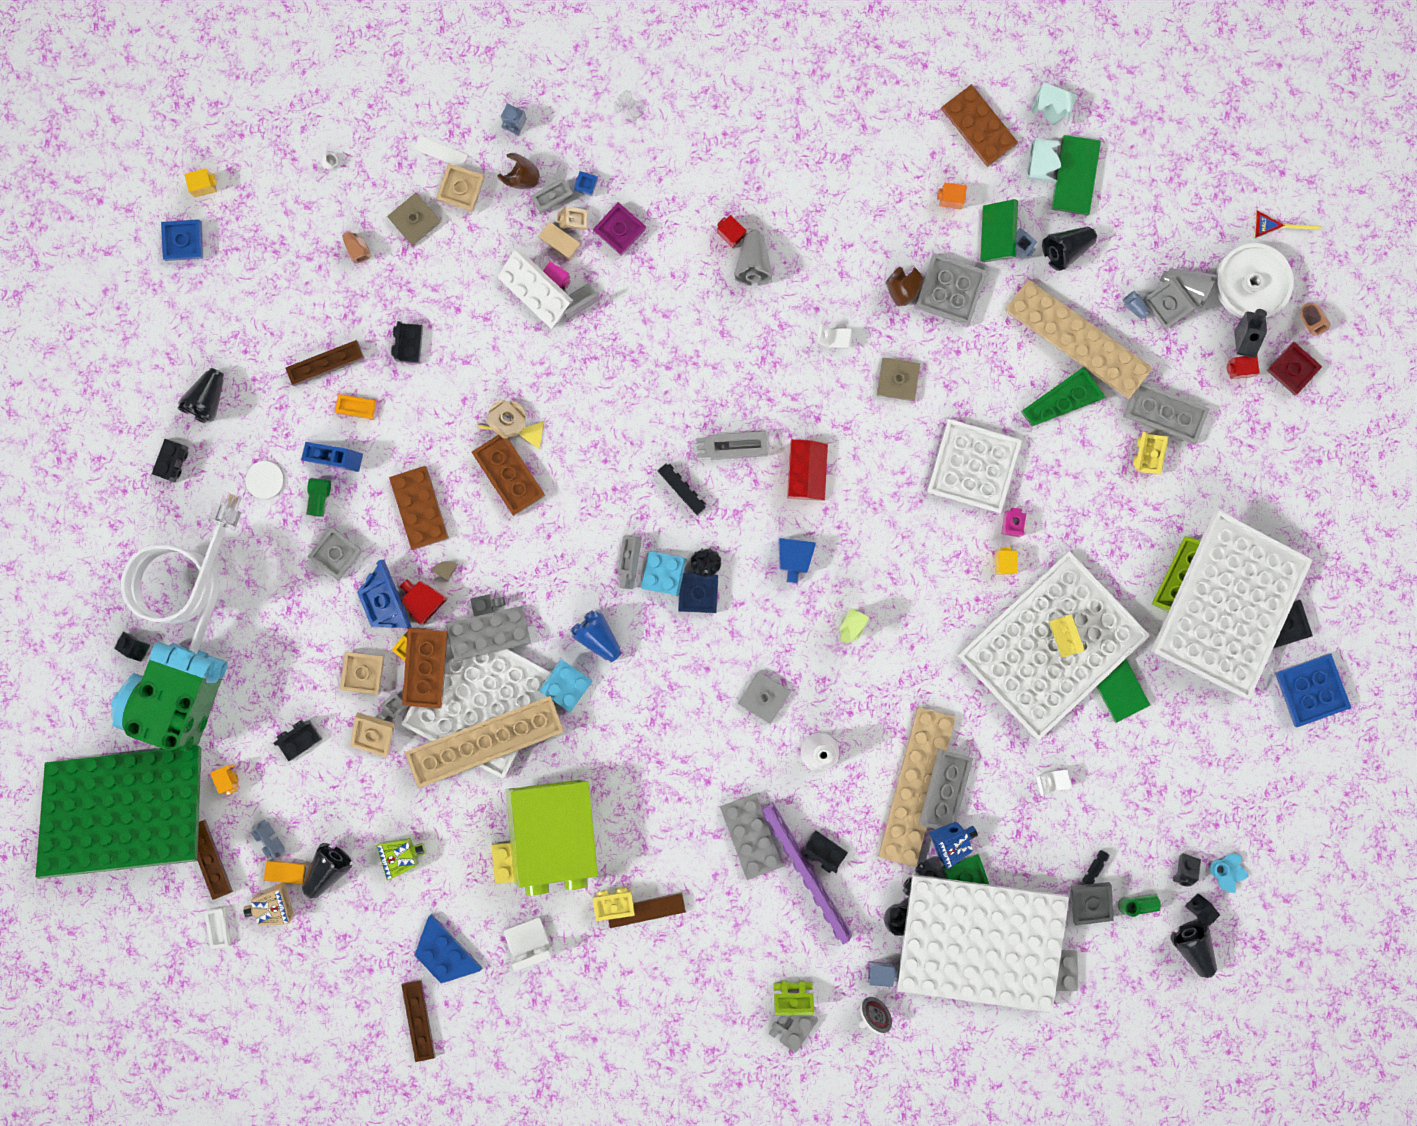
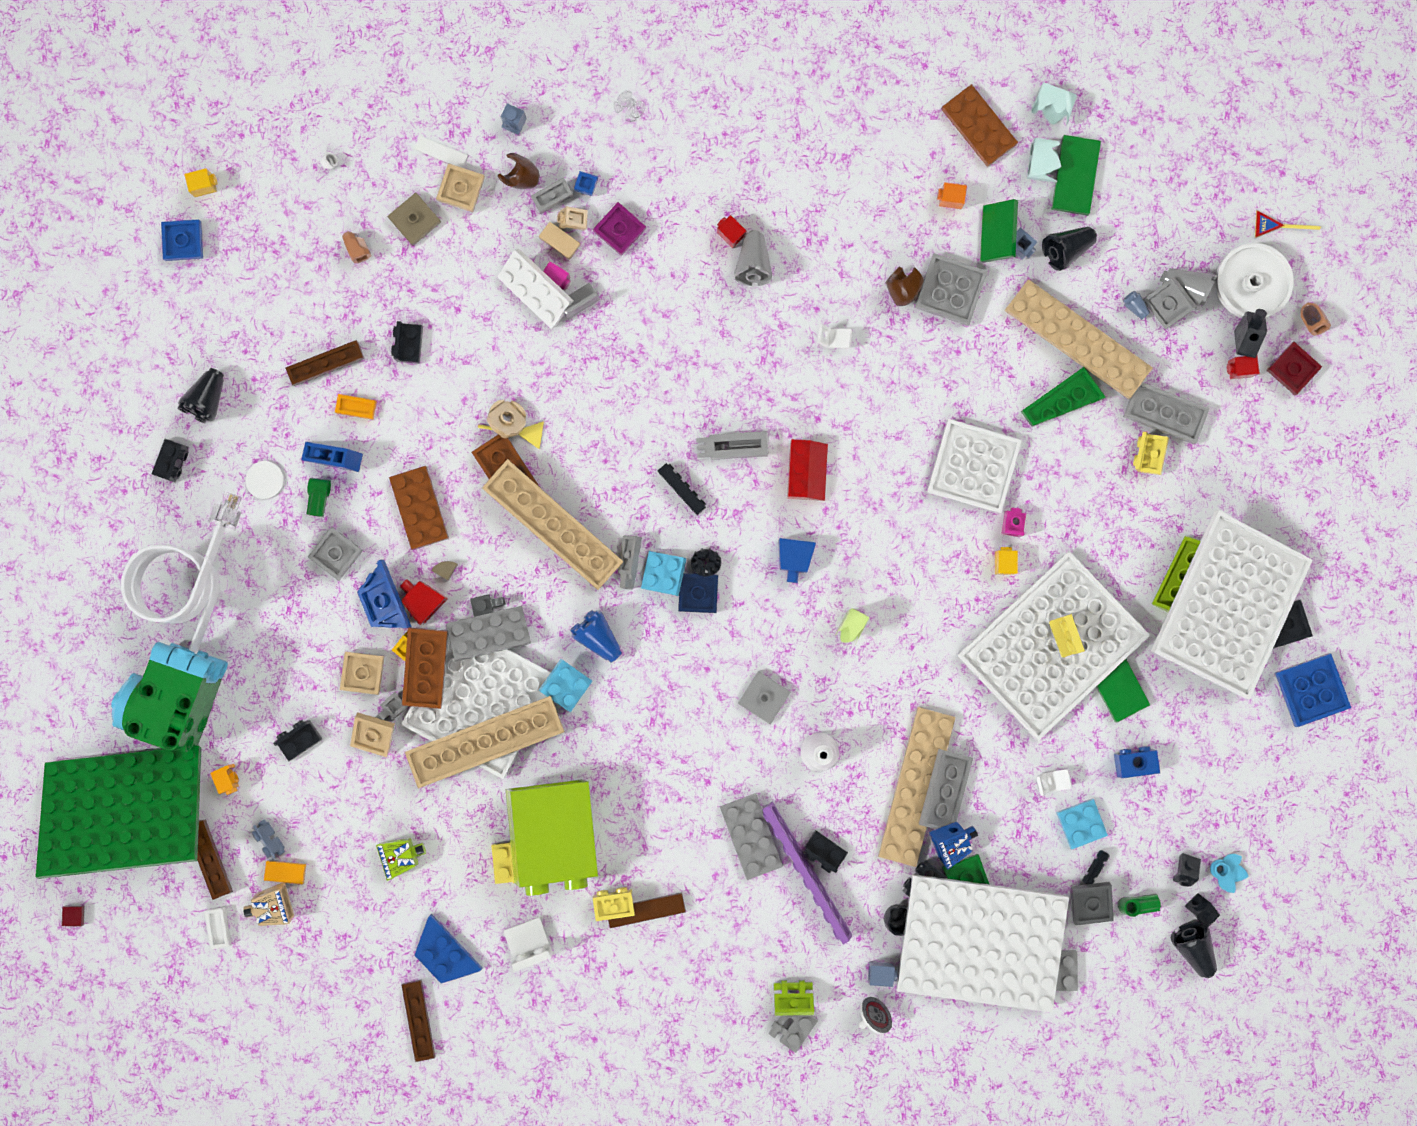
(73, 916): none -> dark red tile
(131, 647): black bracket -> none
(325, 870): black cone -> none
(552, 524): none -> tan plate
(898, 379): dark tan plate -> none
(1082, 824): none -> medium azure plate
(1148, 762): none -> blue brick

